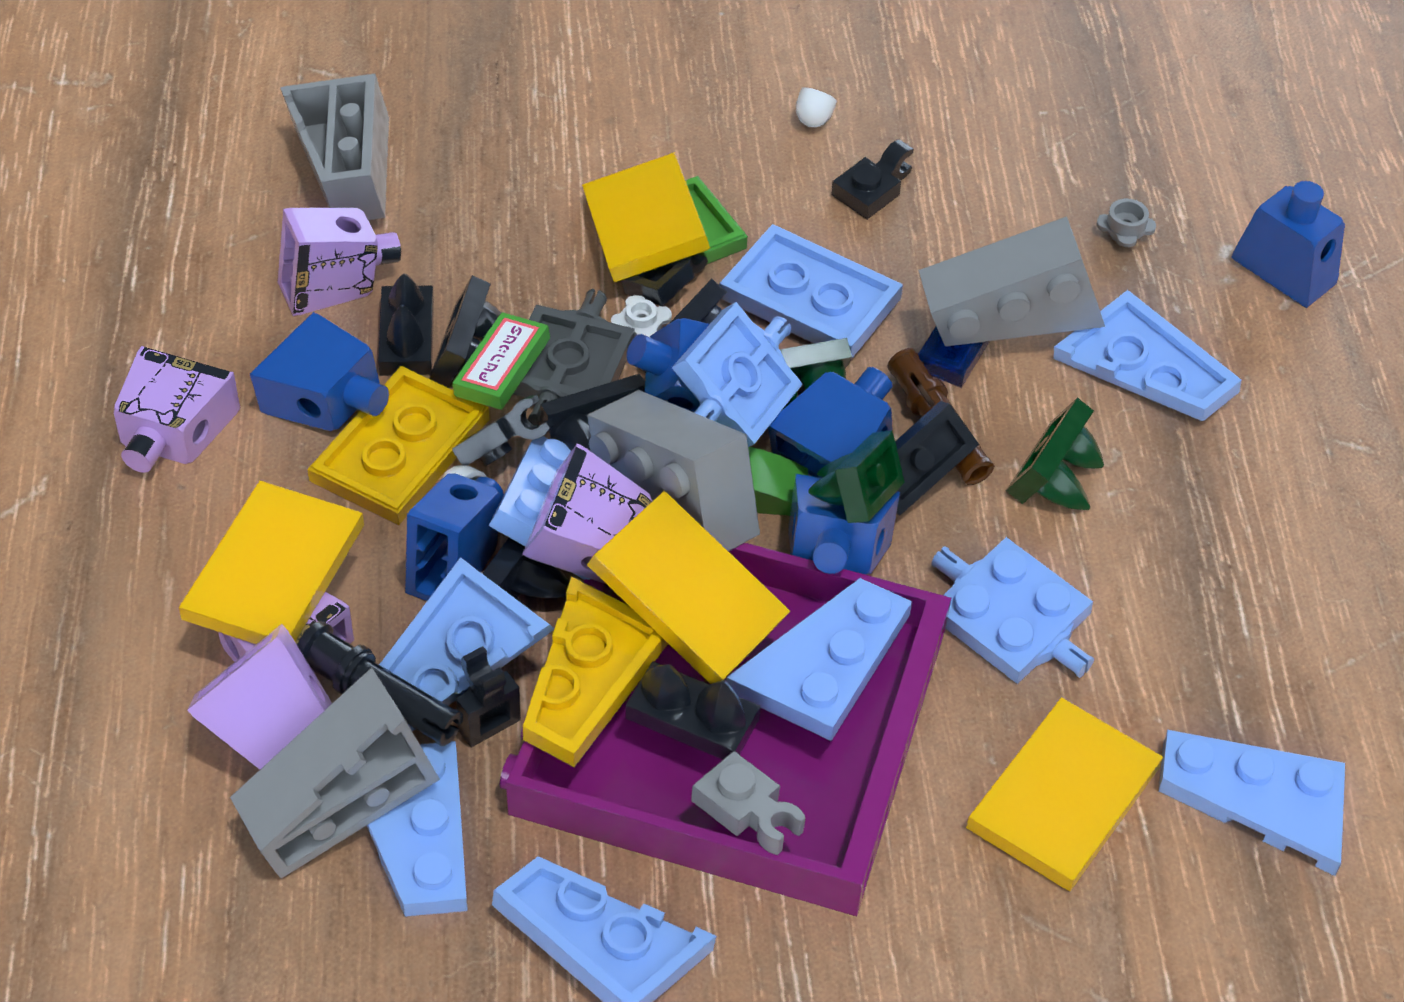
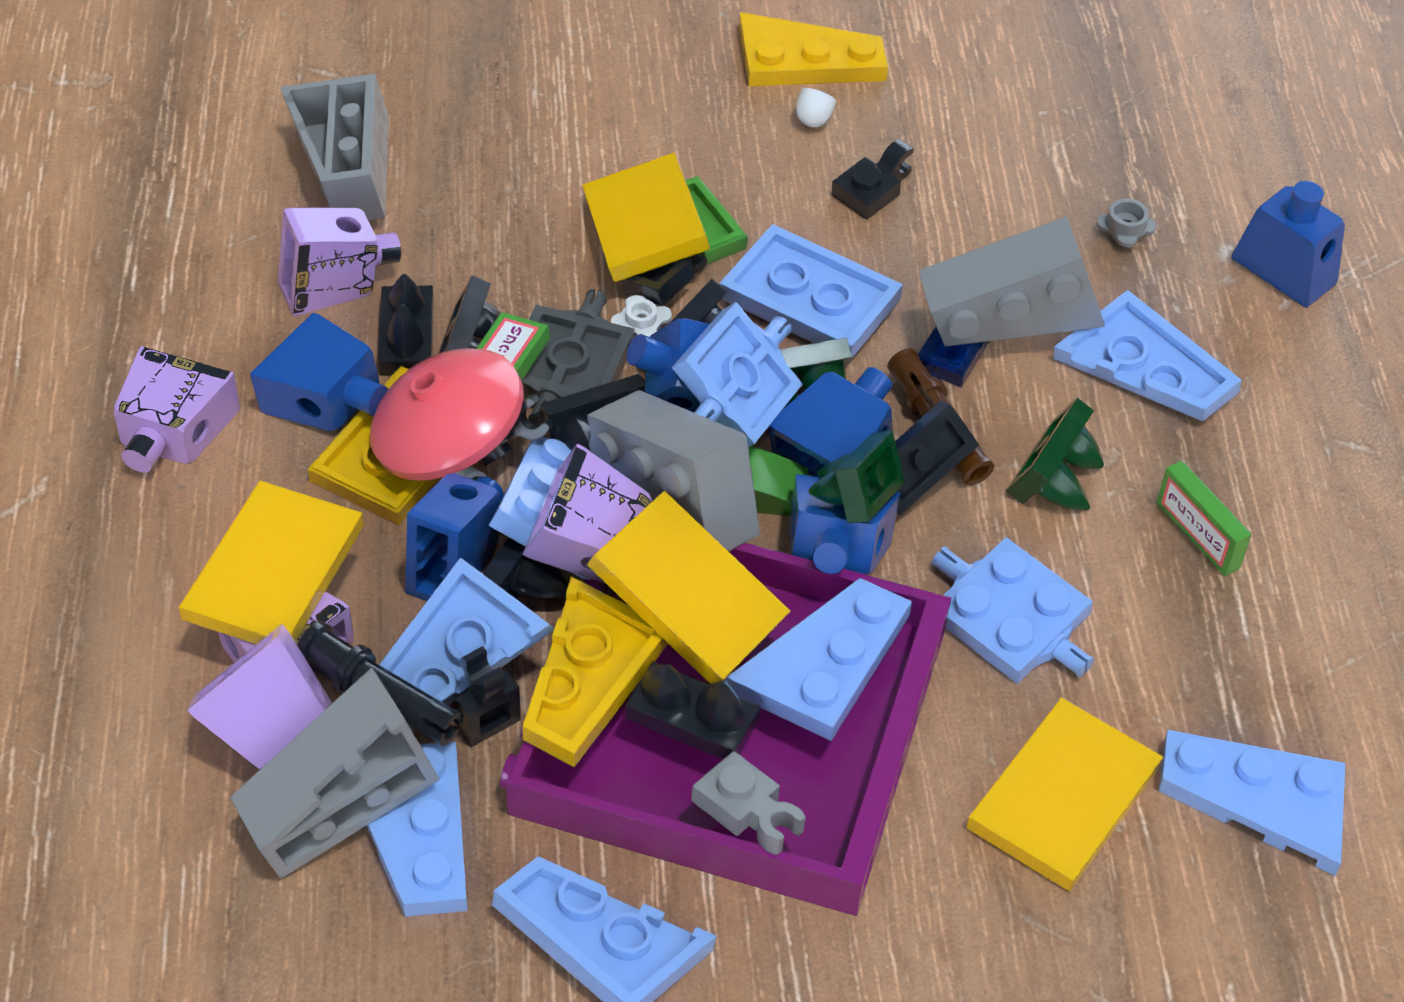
(446, 413): none -> coral dish
(806, 53): none -> yellow wing
(1203, 518): none -> bright green tile

